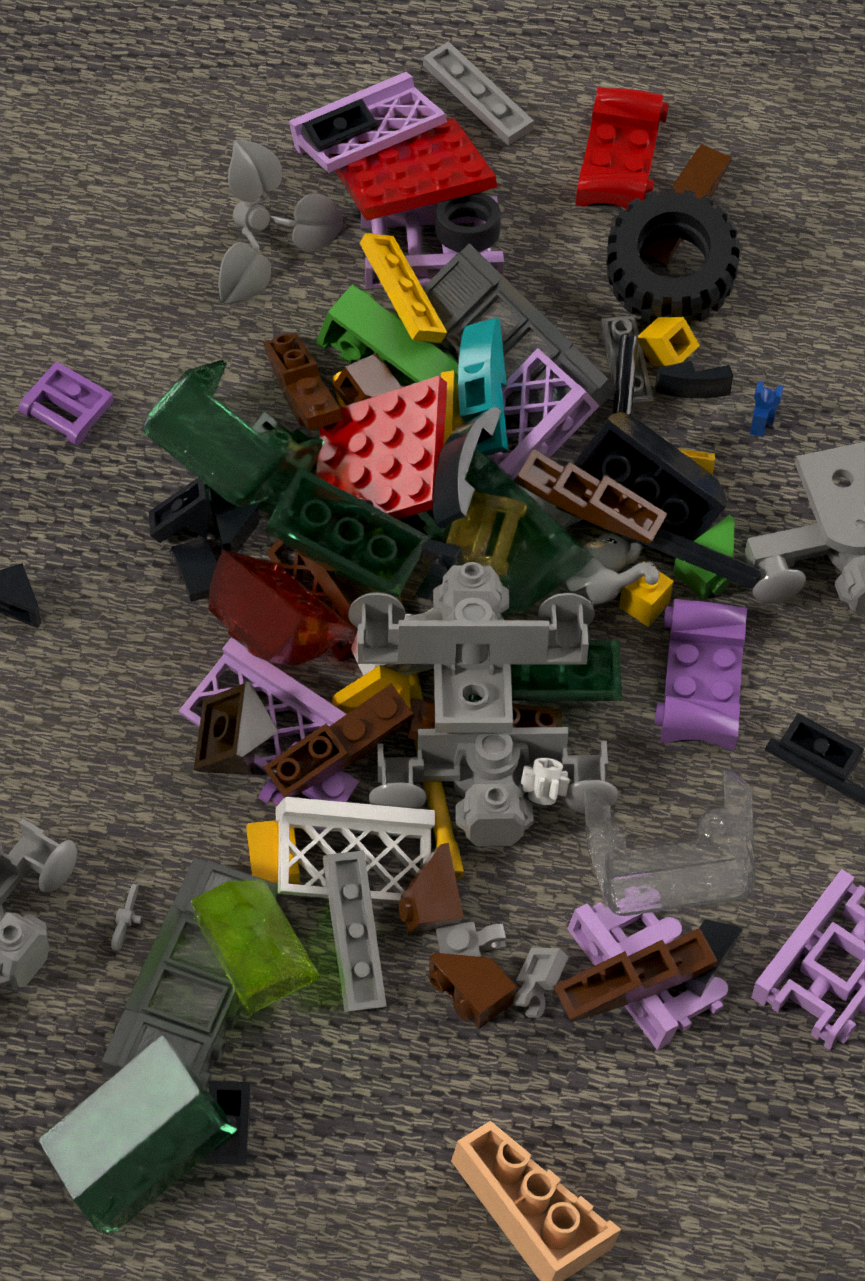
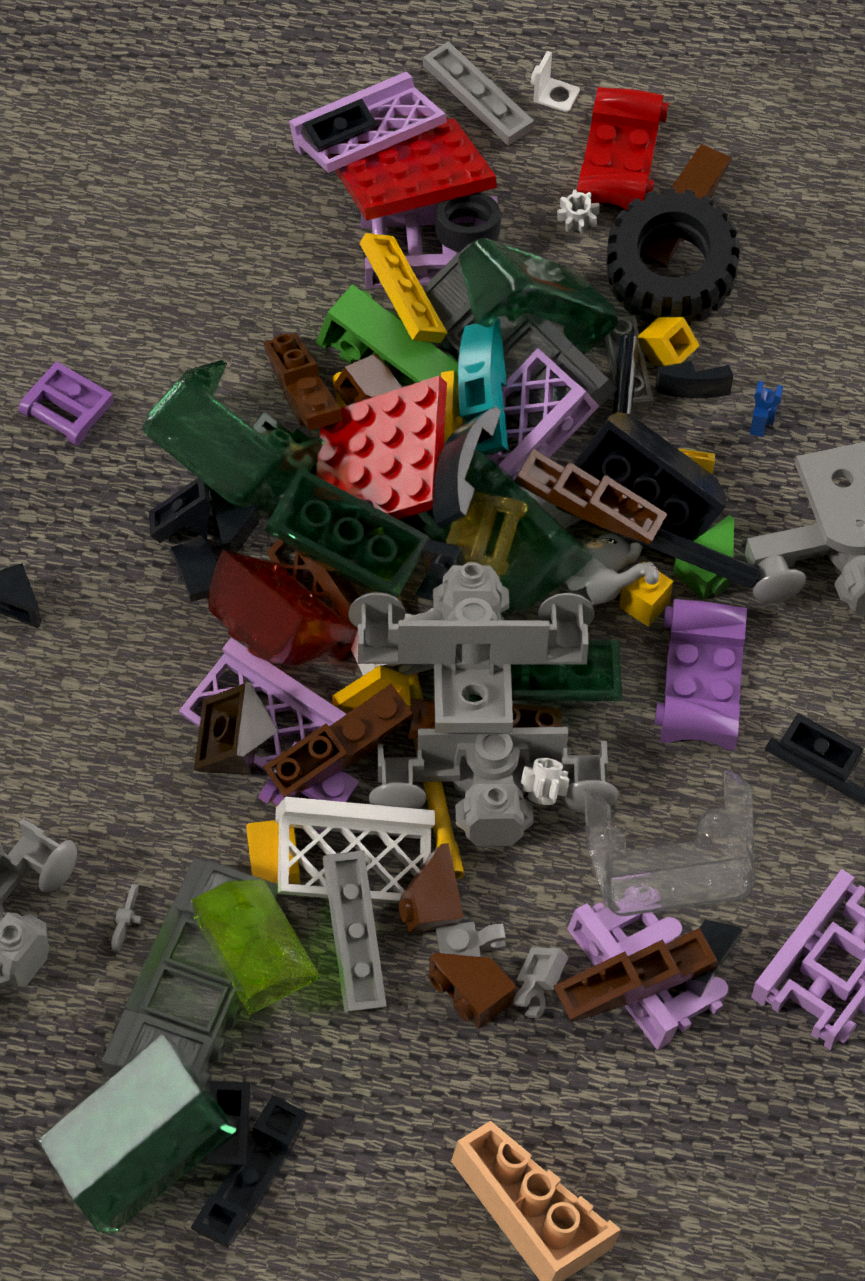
(246, 1186): none -> black slope
(250, 176): light grey plant -> none
(517, 282): none -> clear green windscreen
(545, 85): none -> white bracket
(578, 211): none -> white gear

